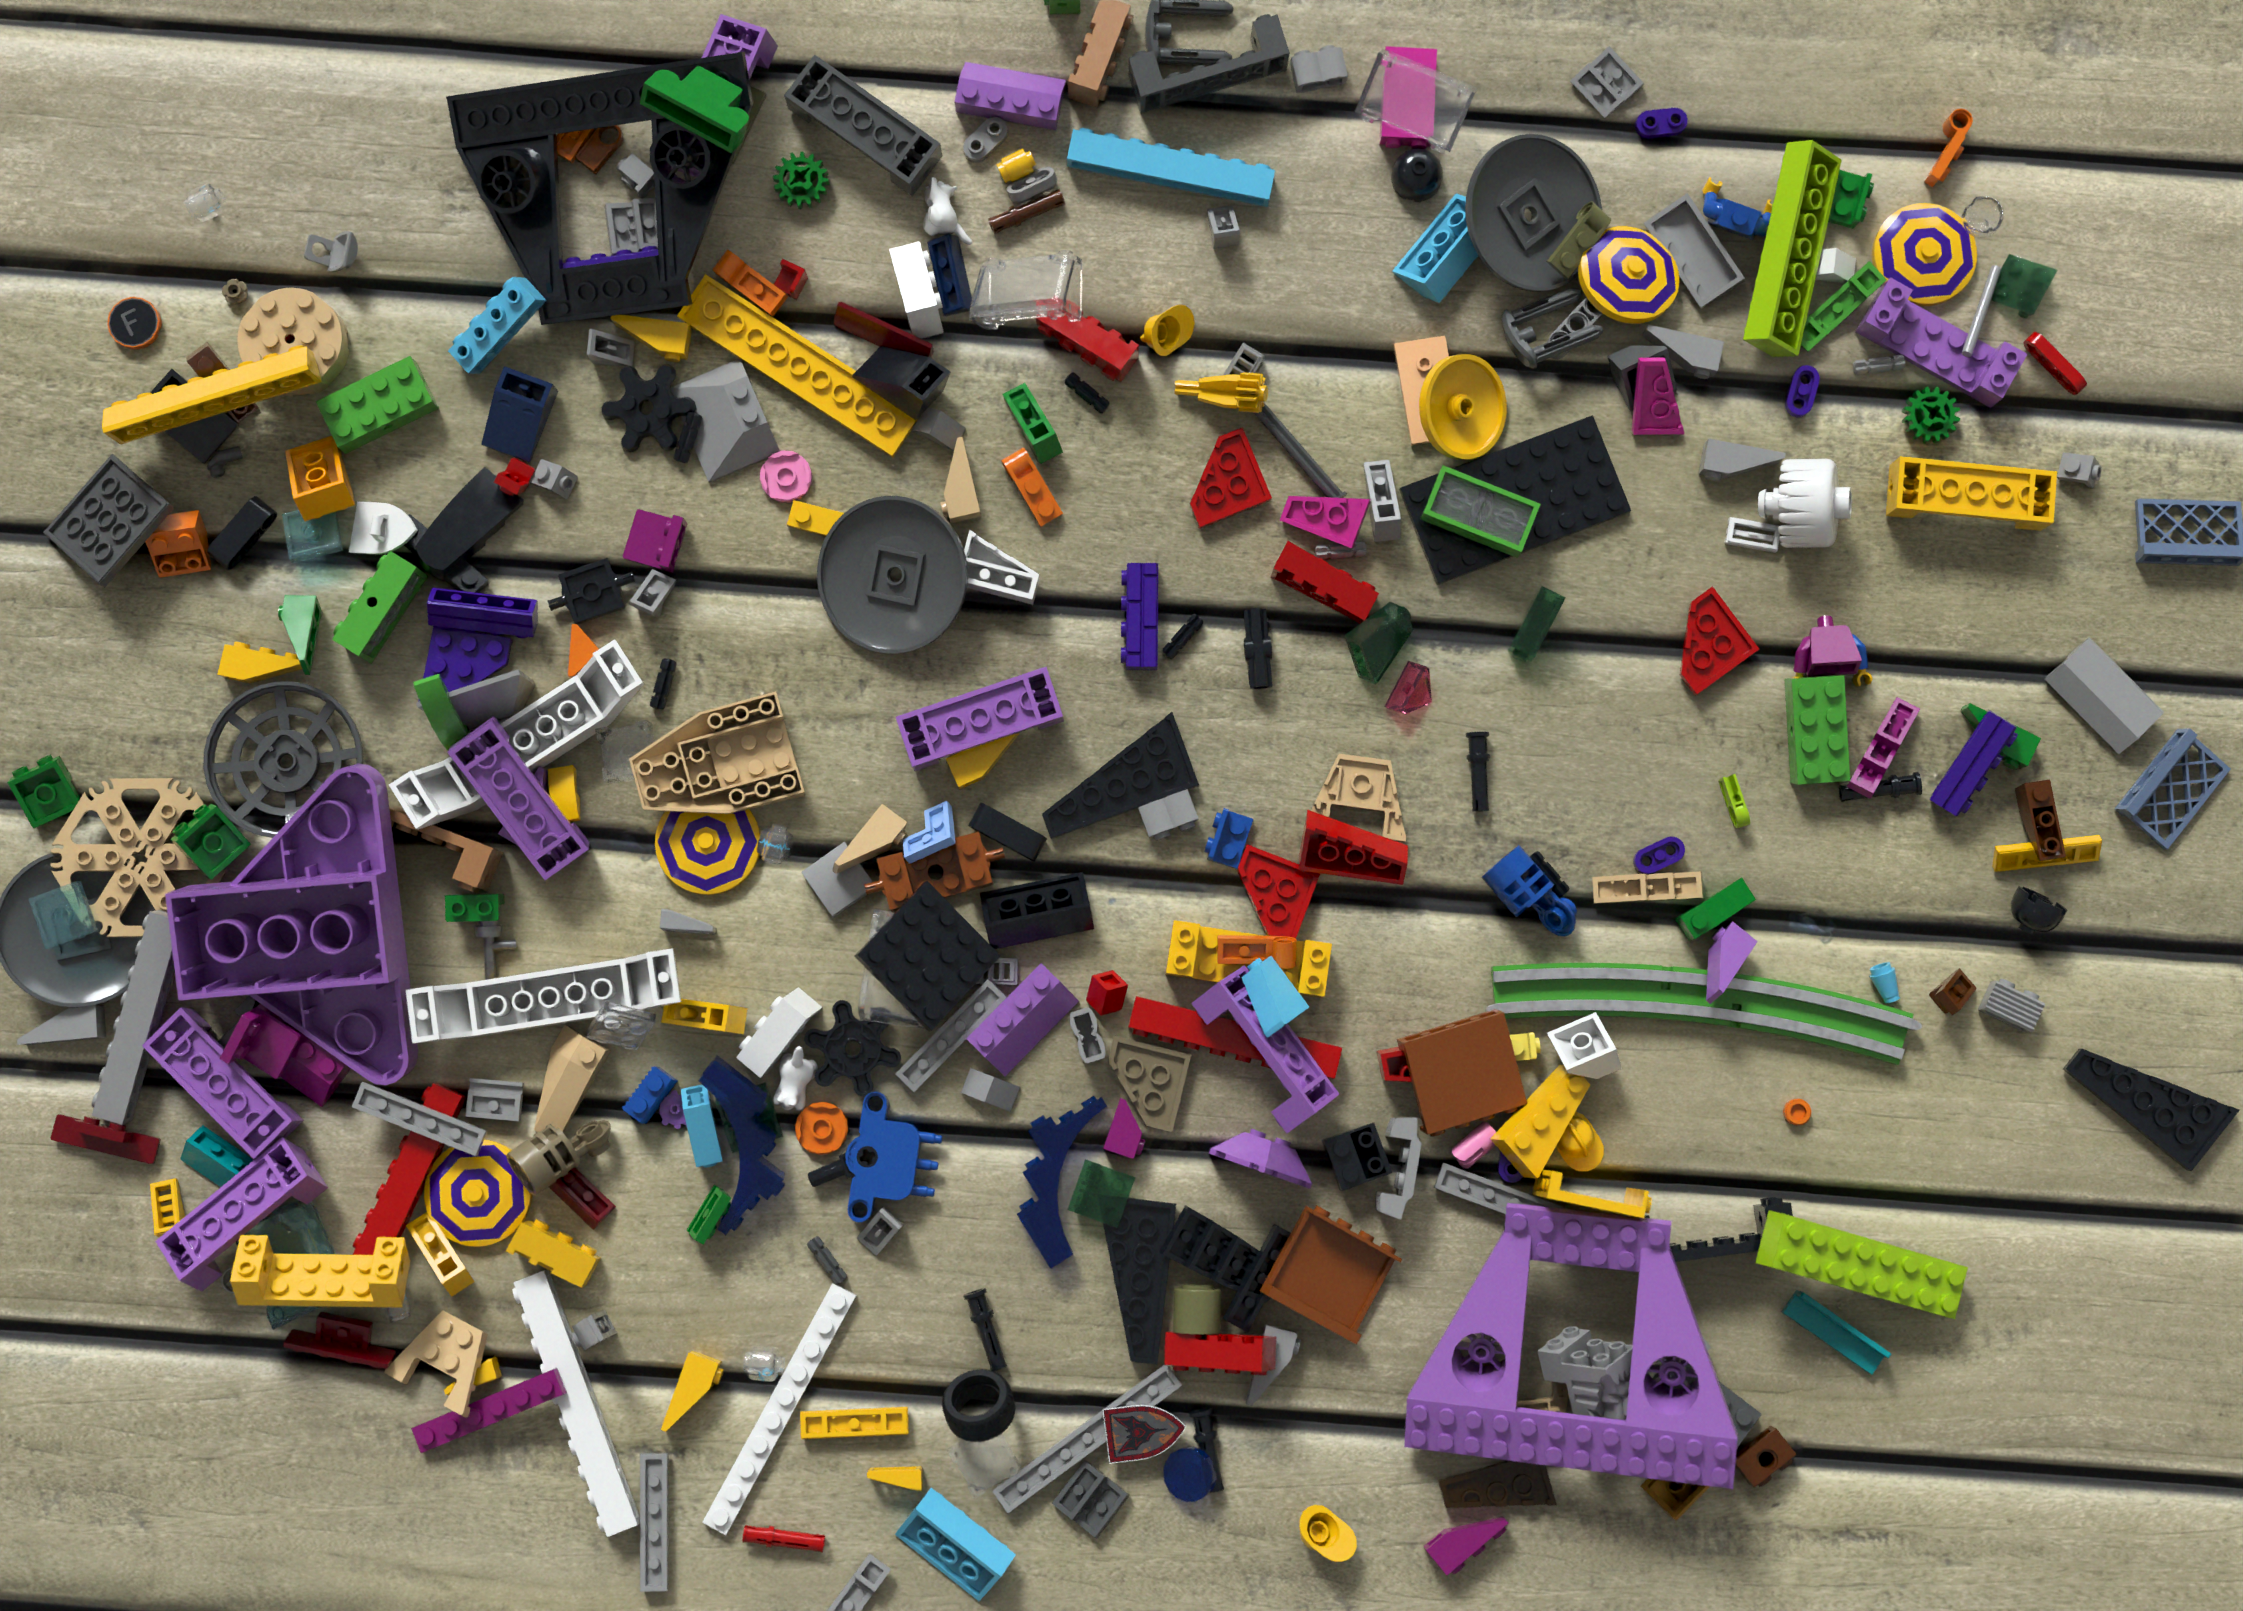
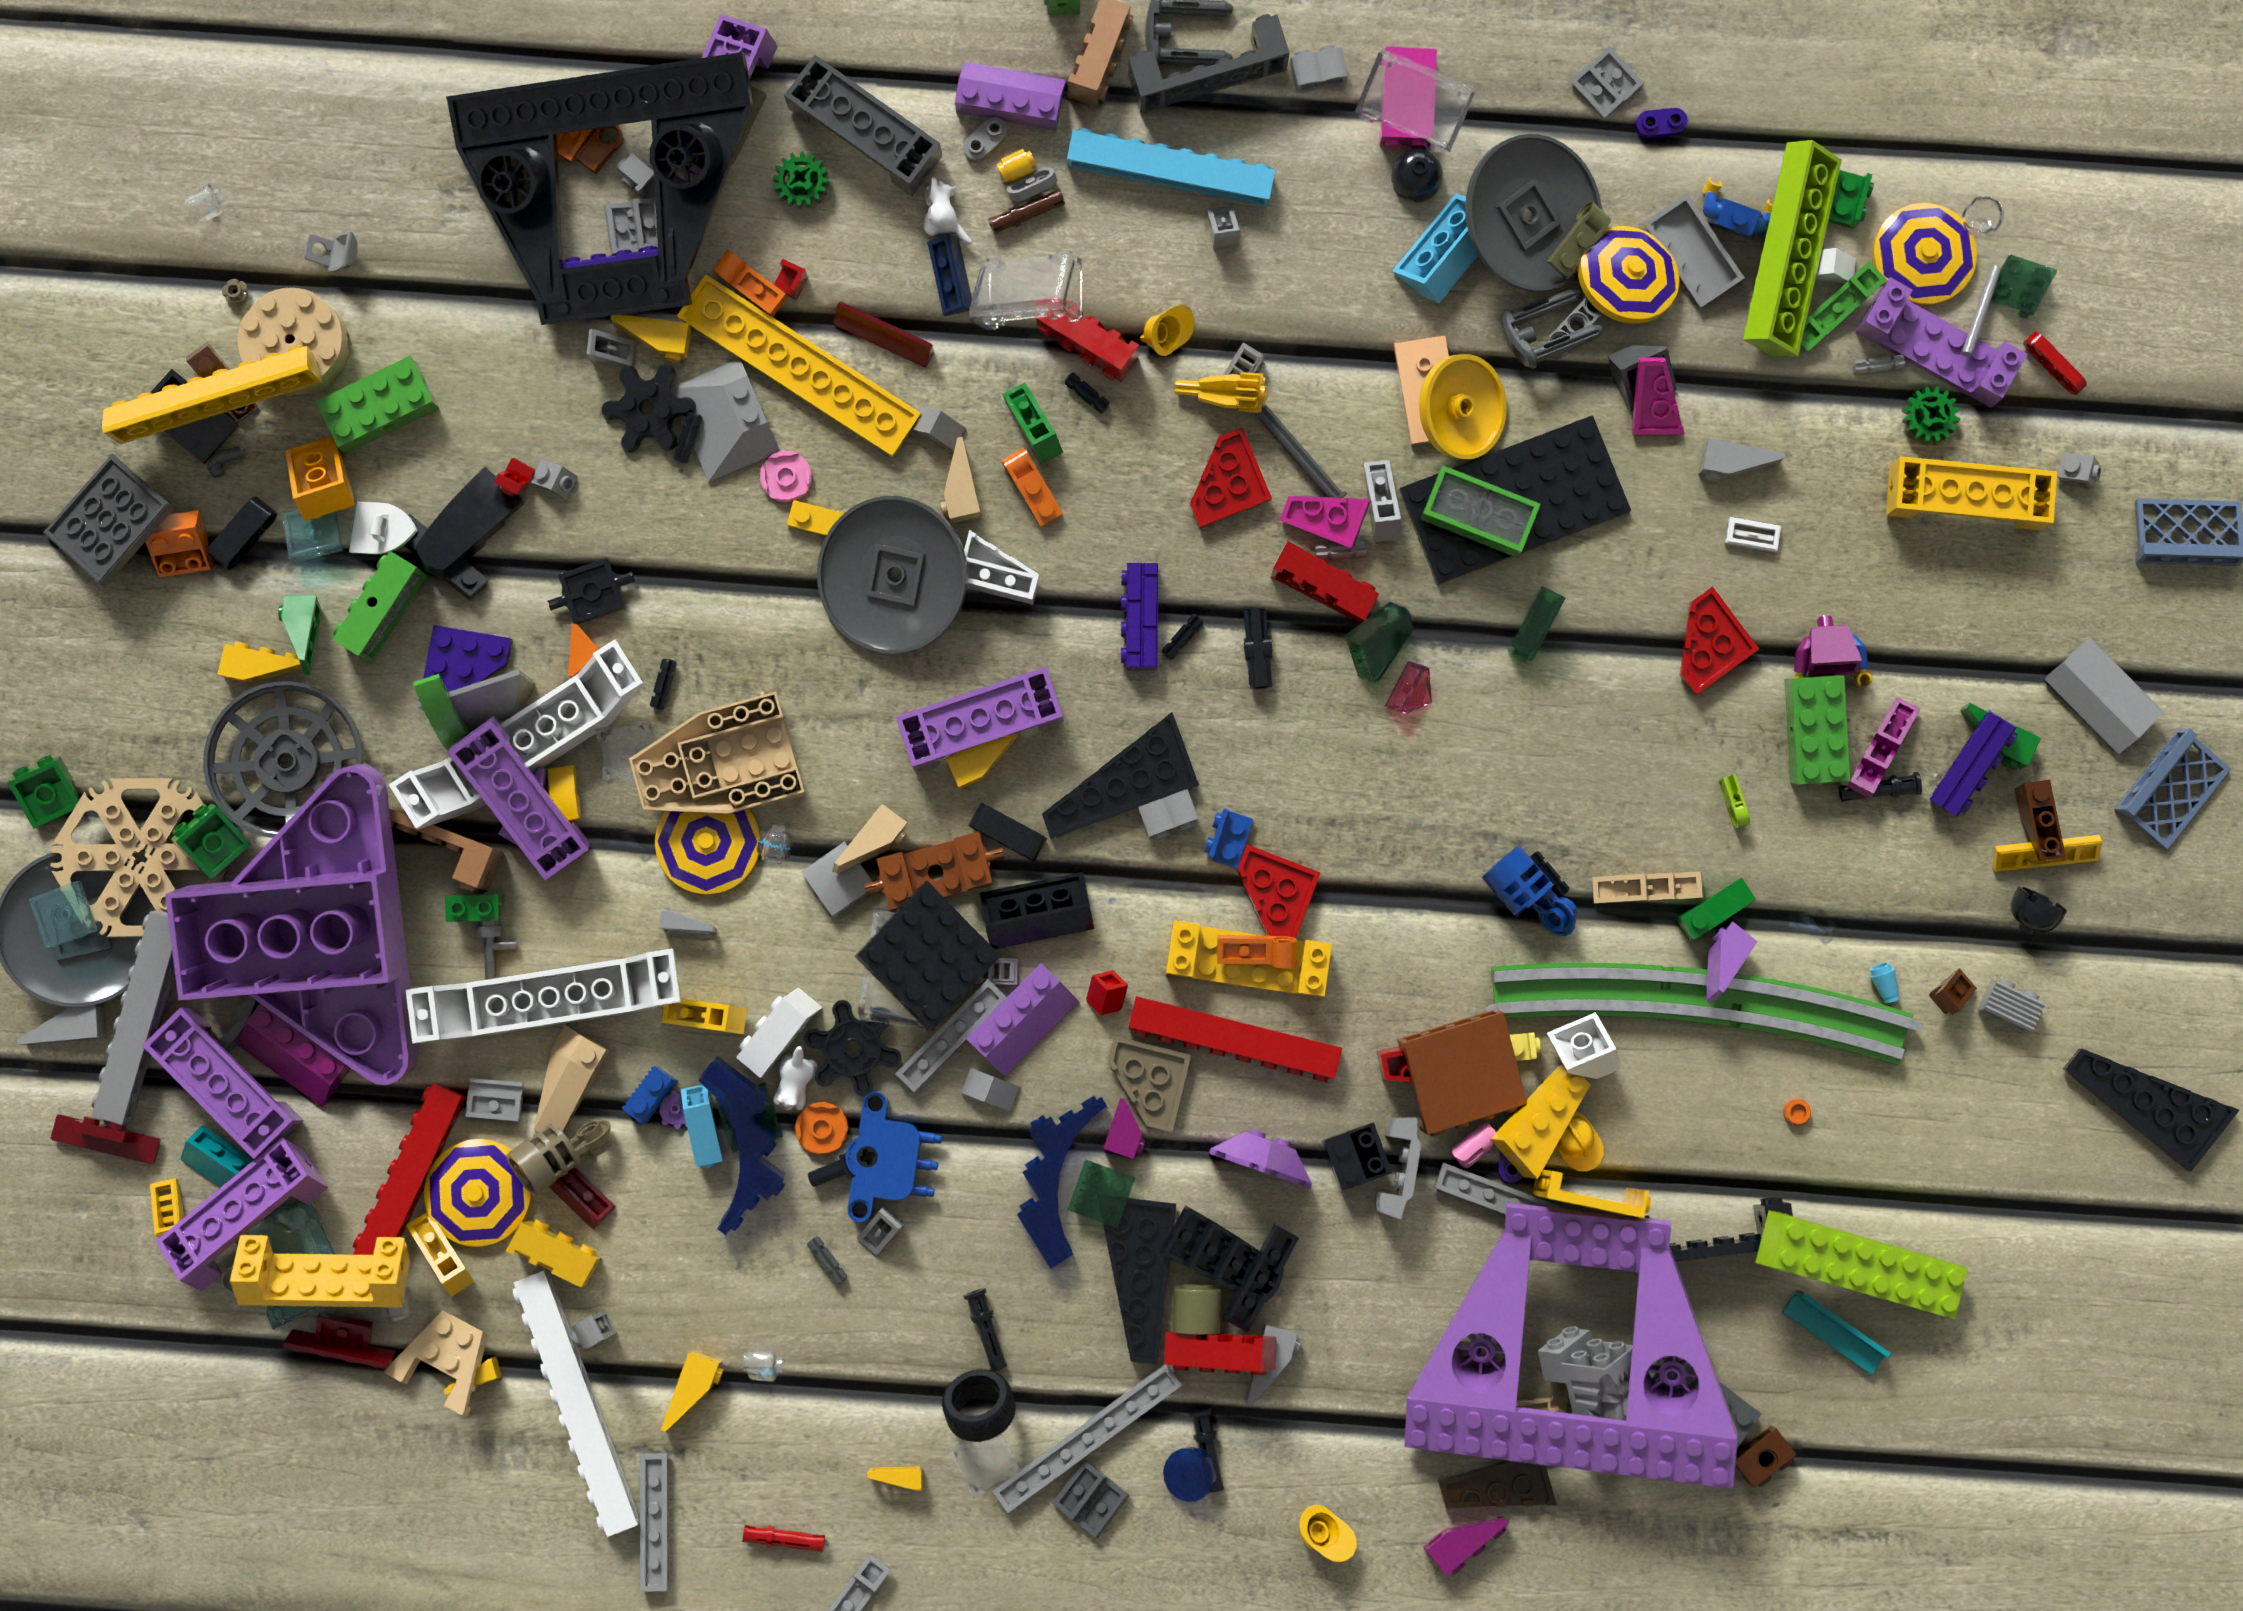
(134, 323): black tile -> none
(261, 1042): magenta bracket -> none
(419, 1119): light grey plate -> none
(482, 612): dark purple brick -> none
(489, 1410): magenta plate -> none
(496, 325): medium azure brick -> none
(518, 414): dark blue slope -> none
(621, 1025): clear plate -> none
(653, 593): light grey slope -> none
(655, 540): magenta bracket -> none
(699, 104): green brick -> none
(704, 1222): green plate -> none
(779, 1408): white plate -> none
(854, 1422): yellow plate -> none
(903, 379): black slope -> none
(916, 289): white wedge -> none
(937, 835): light blue plate -> none
(955, 1544): medium azure slope -> none
(1089, 1041): light grey brick -> none
(1139, 1432): shield -> none
(1272, 995): medium azure slope -> none
(1281, 1051): medium lavender plate -> none
(1329, 1272): dark orange panel -> none
(1350, 852): red wedge -> none
(1363, 785): tan wing -> none
(1478, 757): black pin -> none
(1657, 854): dark purple plate -> none
(1672, 1496): pearl gold slope -> none
(1690, 351): light grey slope -> none
(1802, 392): dark purple plate -> none
(1808, 503): white piece -> none
(1953, 148): orange plate -> none

